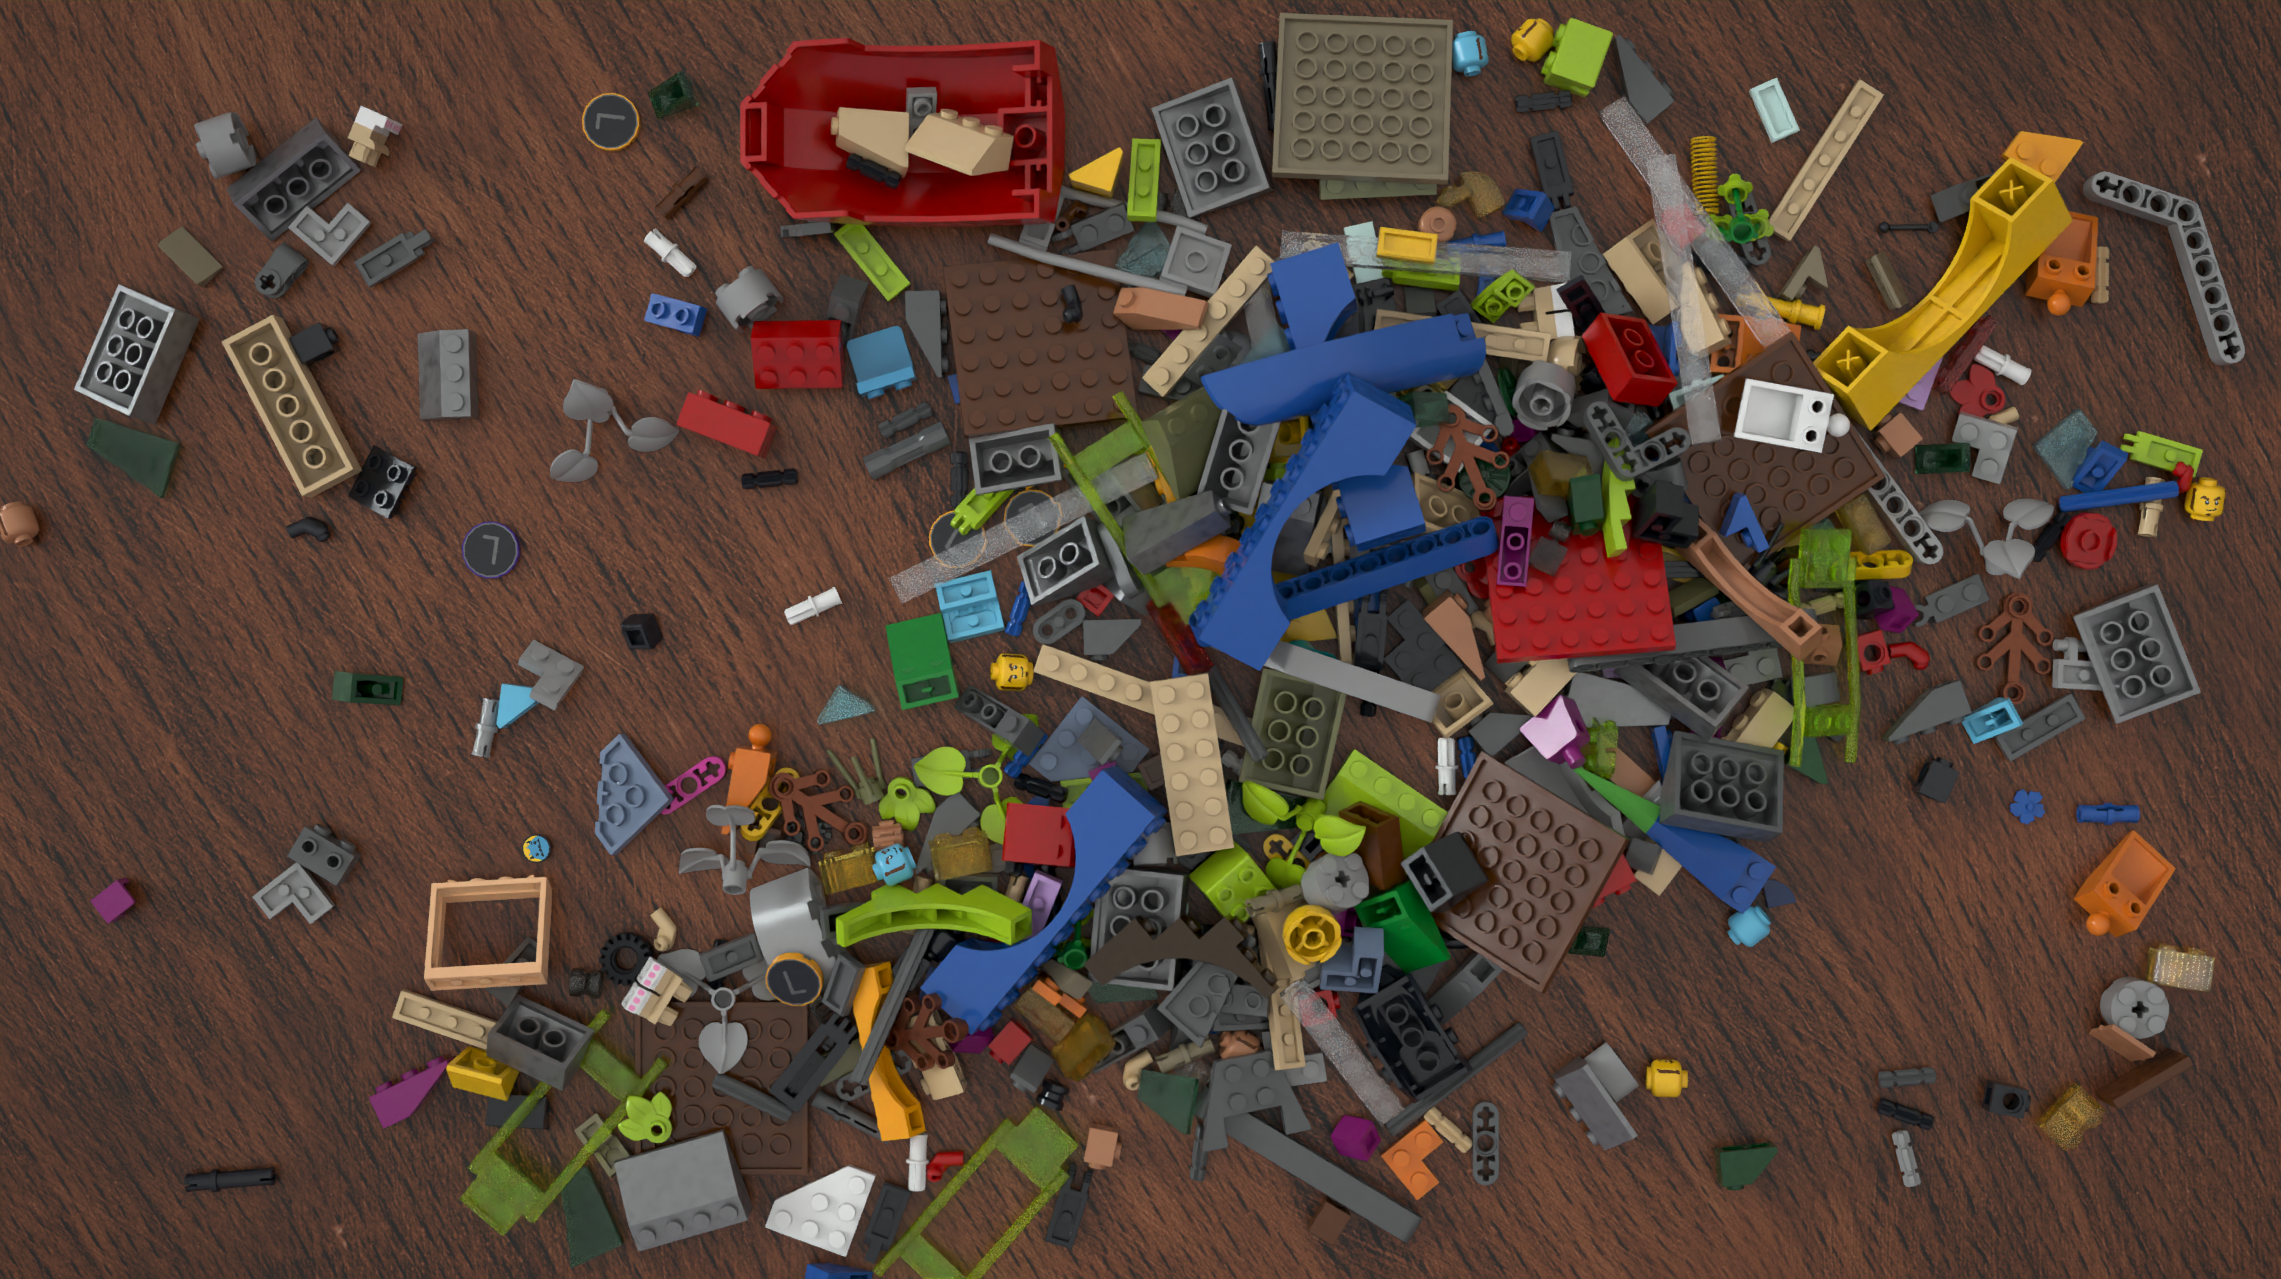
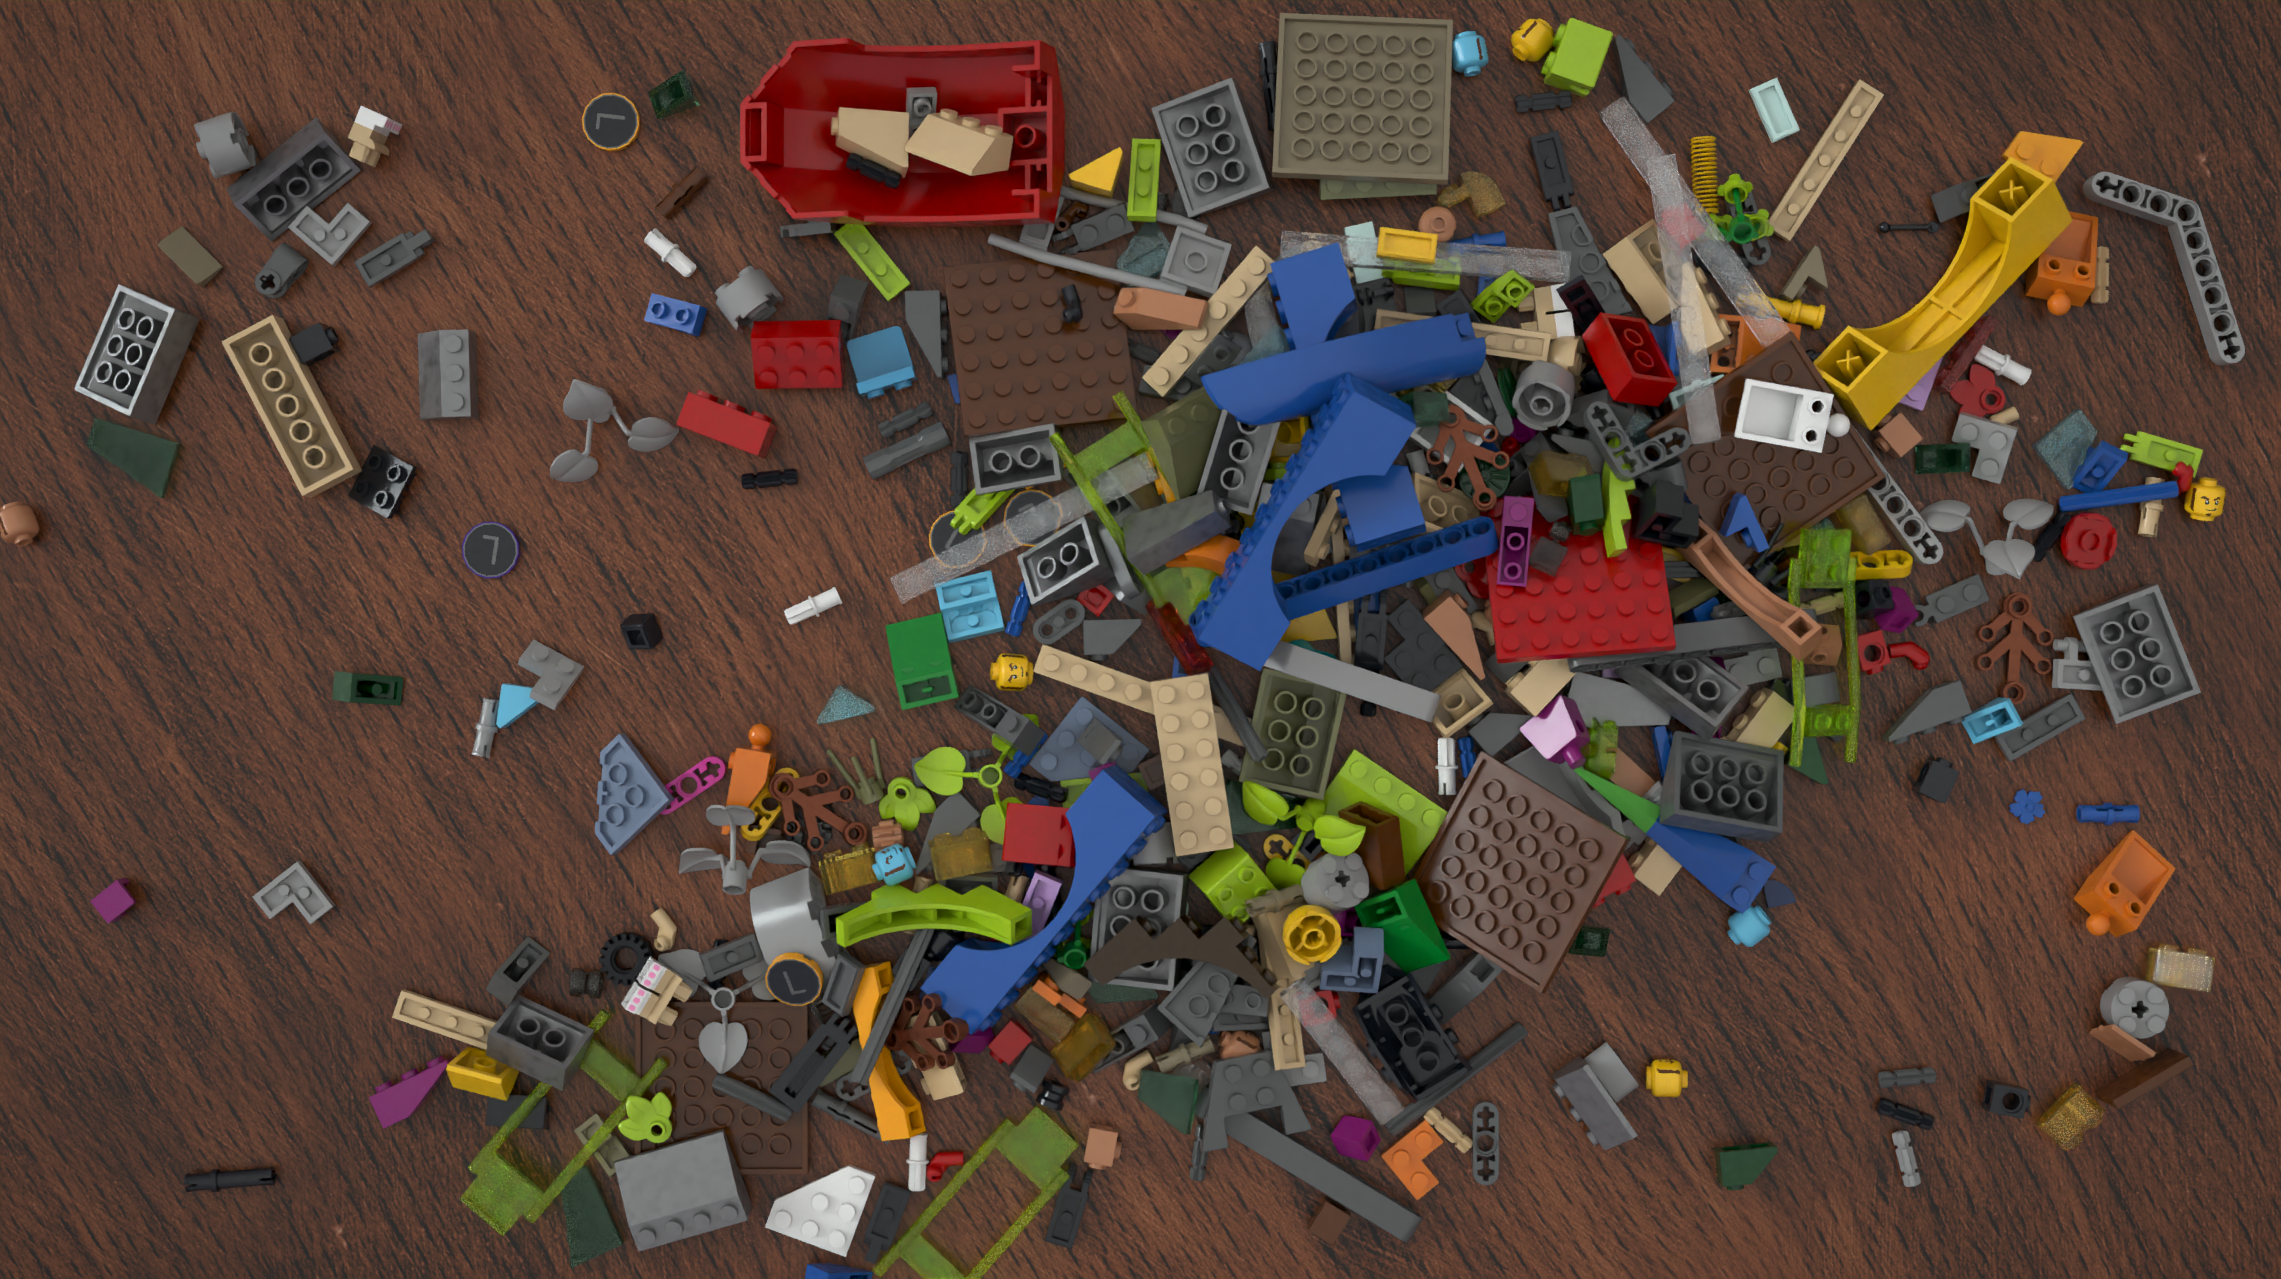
(310, 526): black arm -> none
(325, 854): dark grey brick -> none
(493, 974): light nougat window -> none
(537, 848): tile -> none
(1445, 872): black slope -> none
(1530, 207): blue slope -> none
(1643, 856): dark grey tile -> none
(1887, 281): dark tan slope -> none

